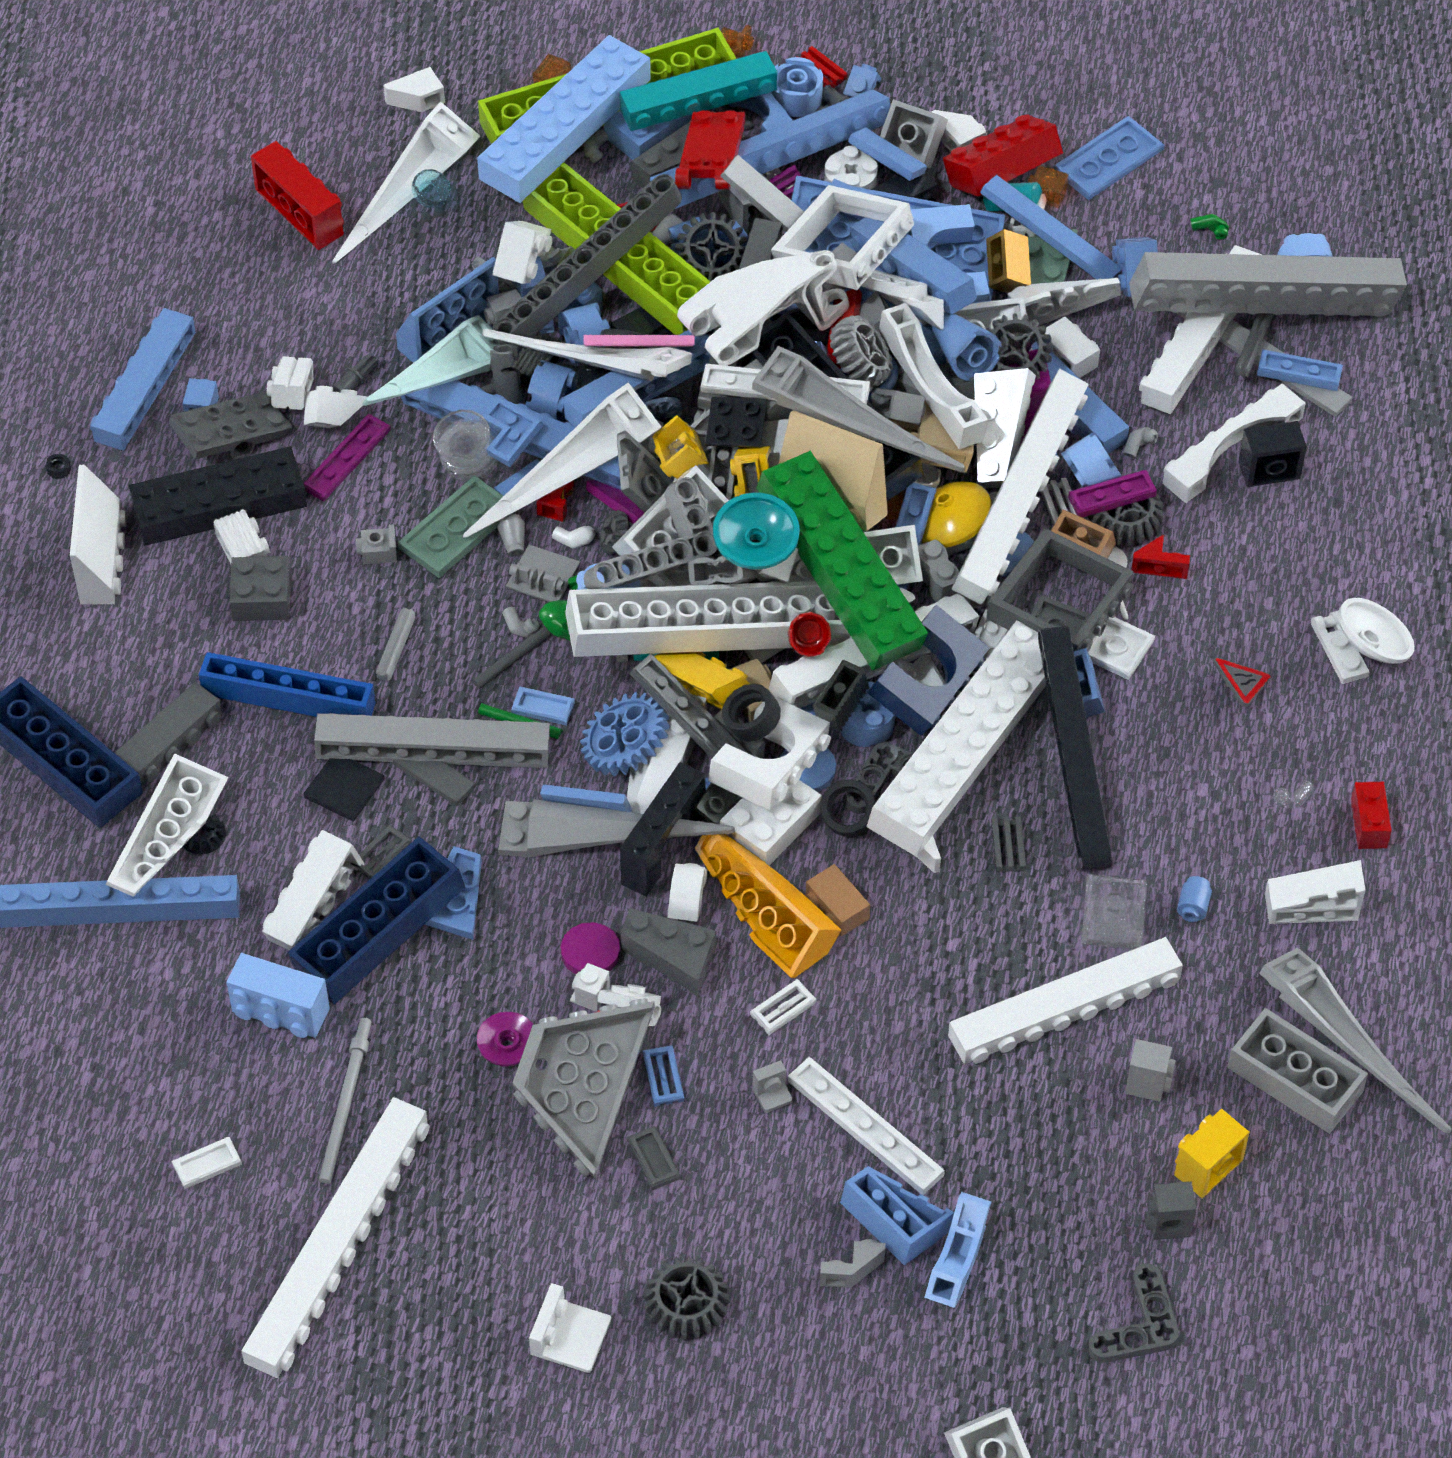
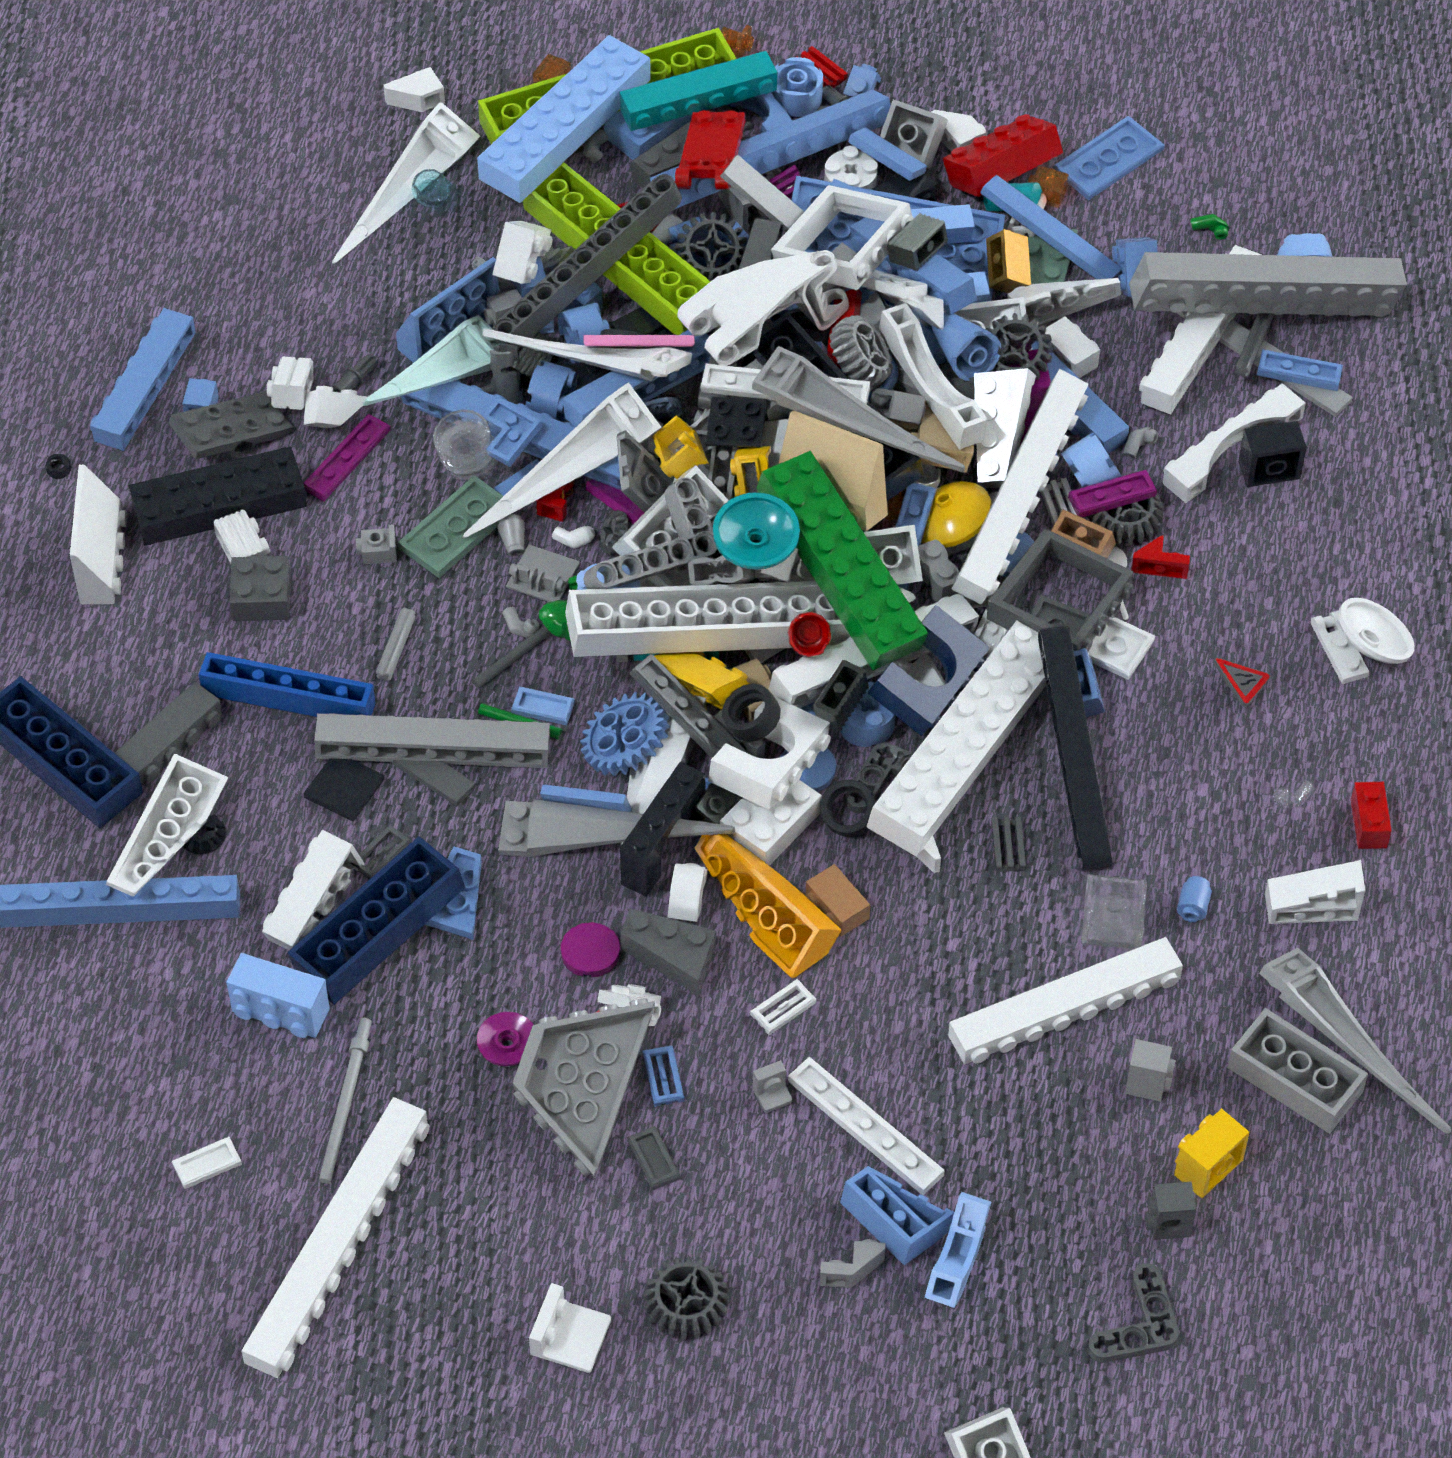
(297, 195): red brick -> none
(587, 986): white brick -> none
(917, 241): none -> pearl dark grey brick

